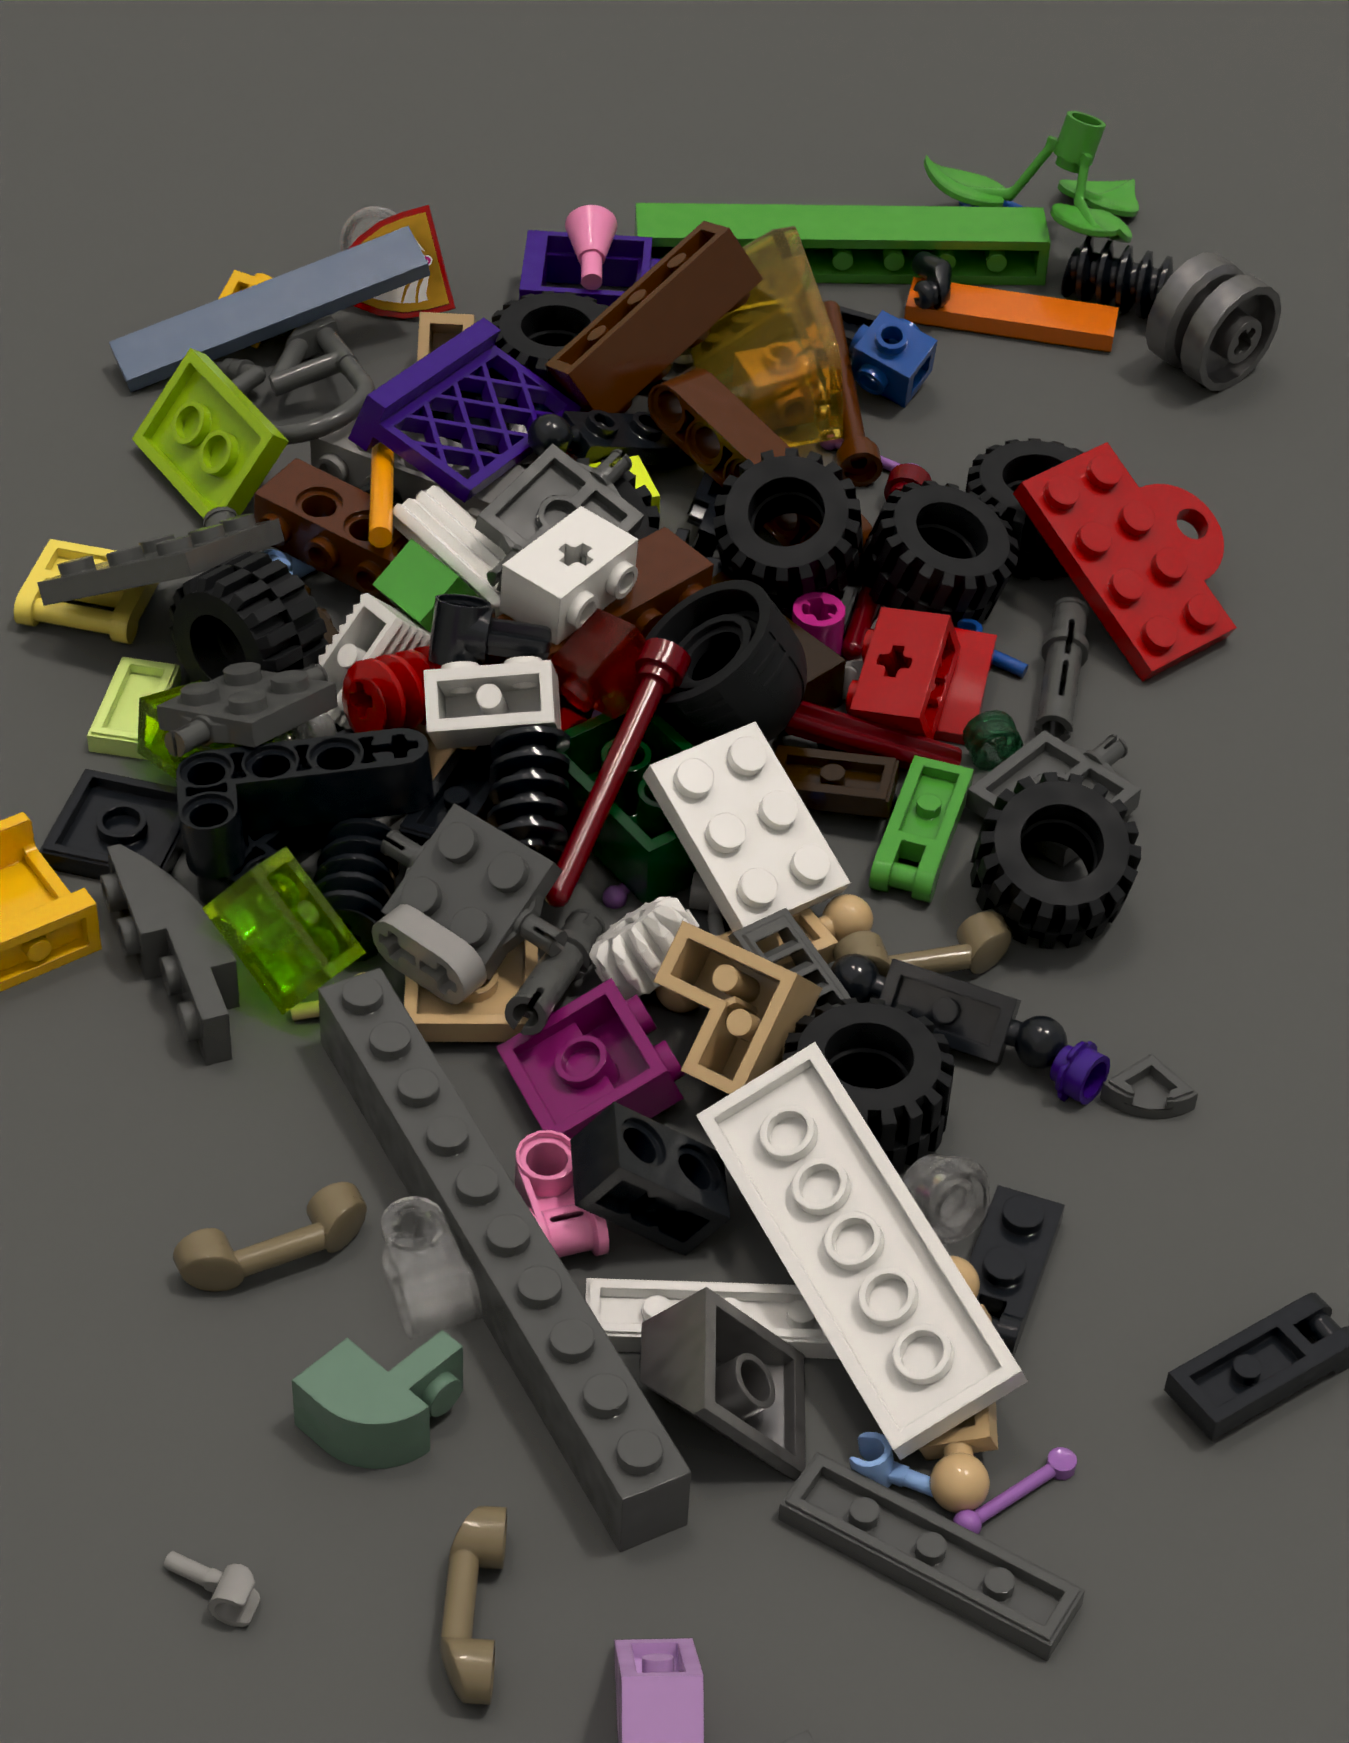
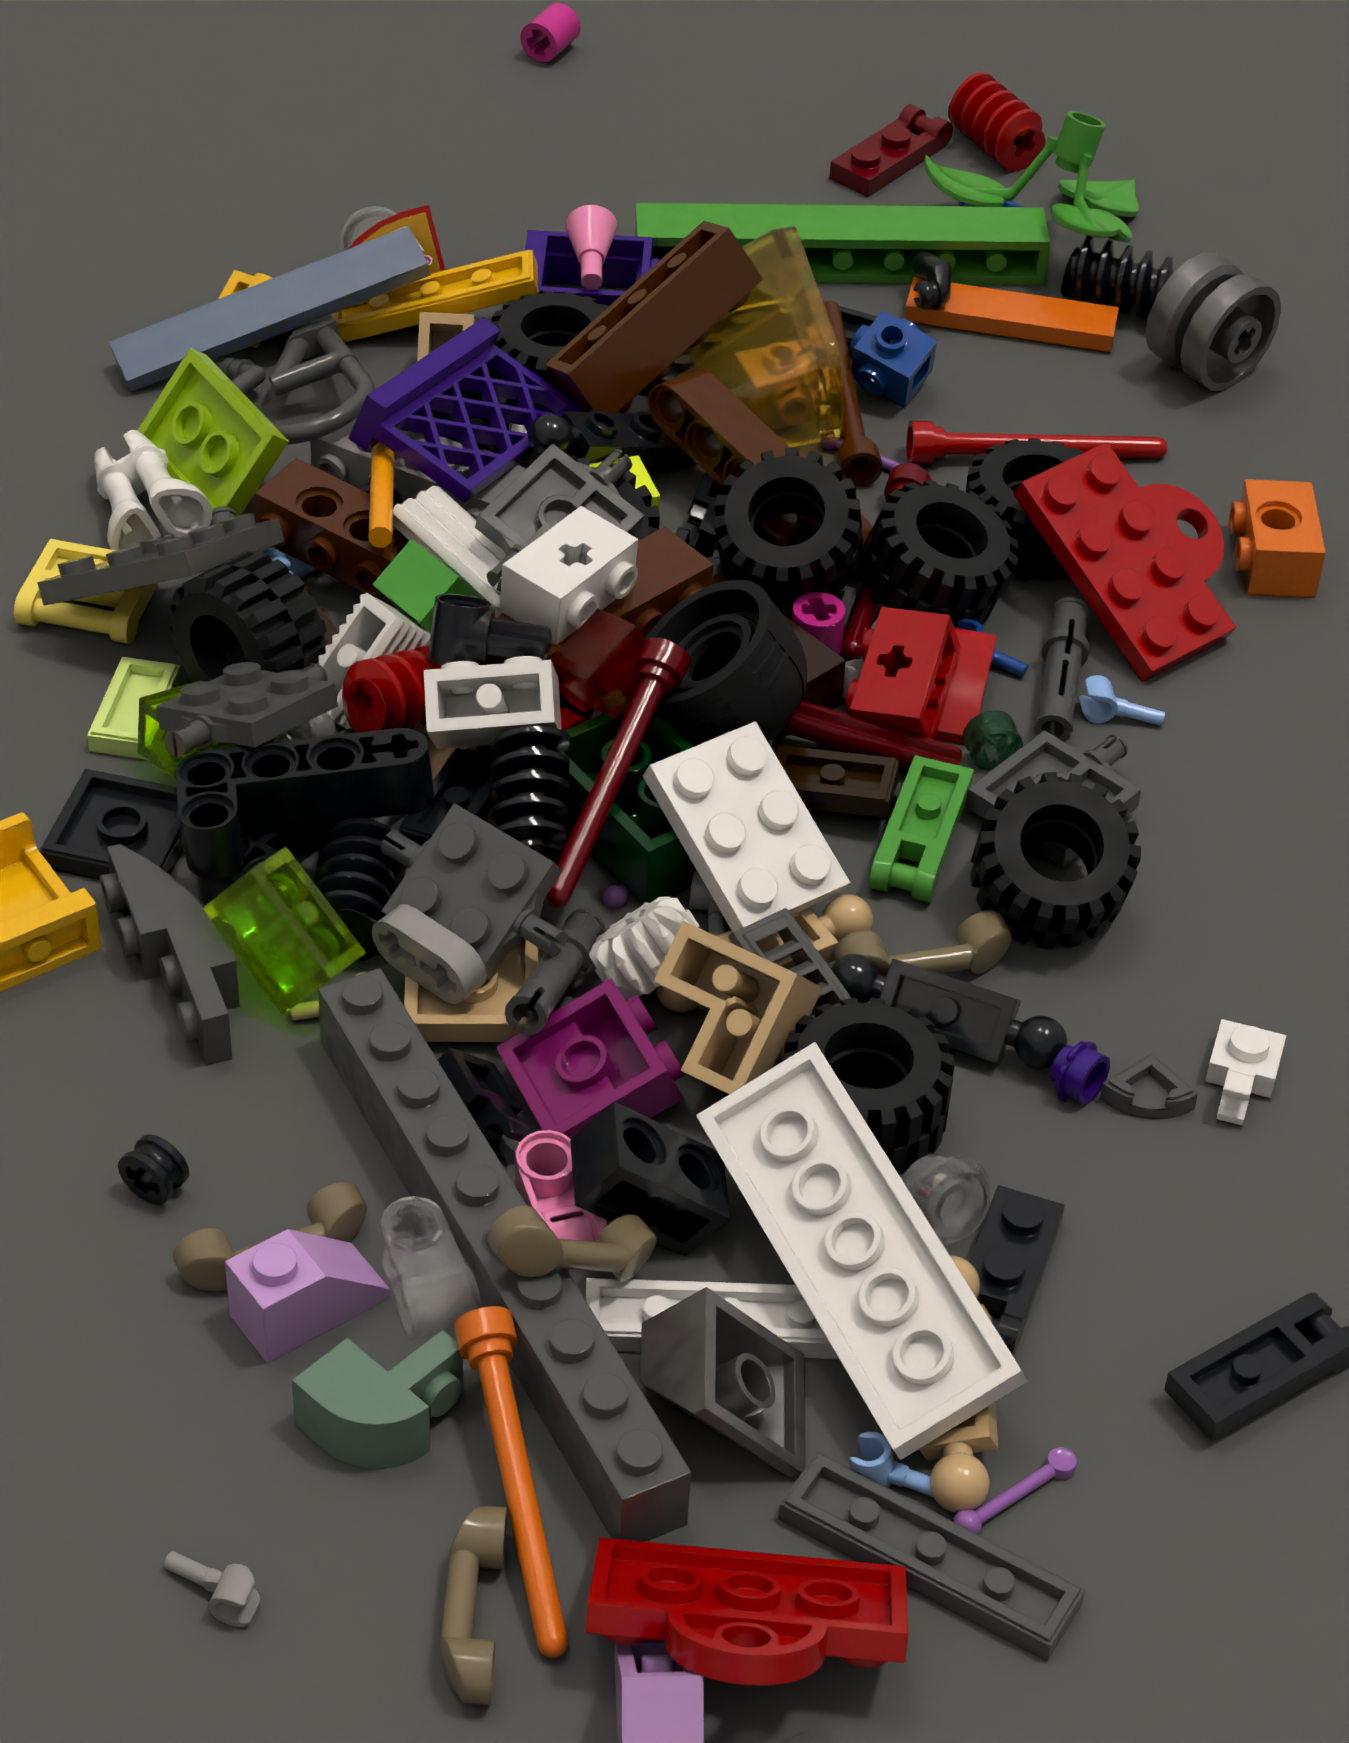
(153, 1169): none -> black bush
(175, 502): none -> white piece
(298, 1289): none -> lavender slope
(446, 291): none -> yellow tile
(485, 1097): none -> black plate
(487, 1341): none -> orange piece
(532, 1249): none -> dark tan bar
(550, 32): none -> dark pink gear
(748, 1611): none -> red plate
(891, 151): none -> dark red plate
(931, 443): none -> red piece
(997, 121): none -> red piece
(1103, 704): none -> light blue hand
(1244, 1063): none -> white plate
(1278, 538): none -> orange brick

